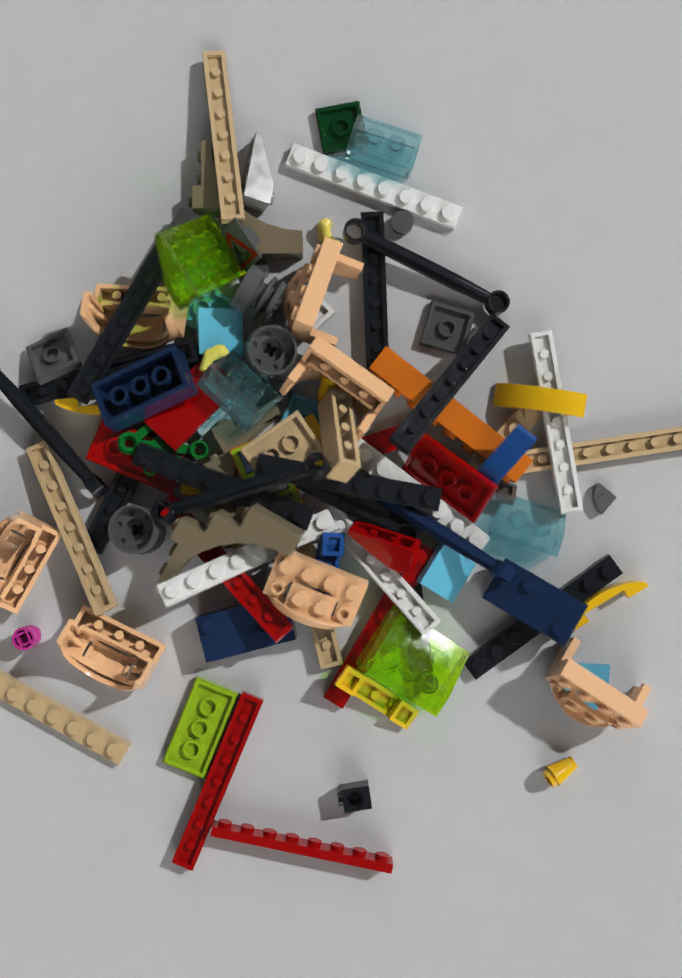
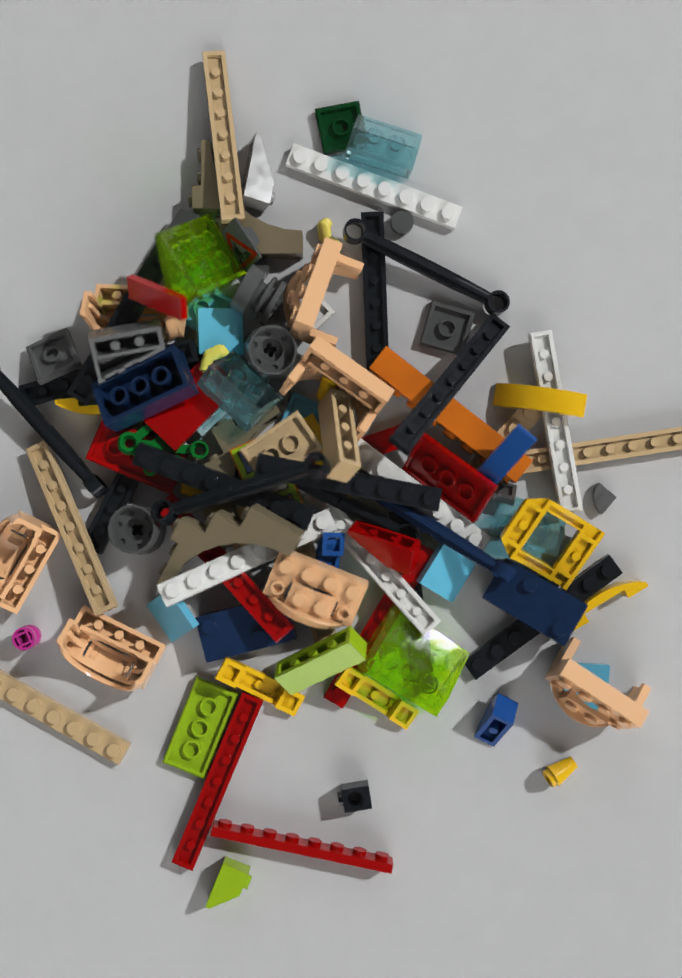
(123, 346): none -> dark grey wedge
(157, 297): none -> red tile
(174, 620): none -> medium azure tile
(229, 882): none -> lime slope
(259, 684): none -> yellow slope
(321, 660): none -> lime brick
(496, 720): none -> blue slope
(574, 554): none -> yellow wedge

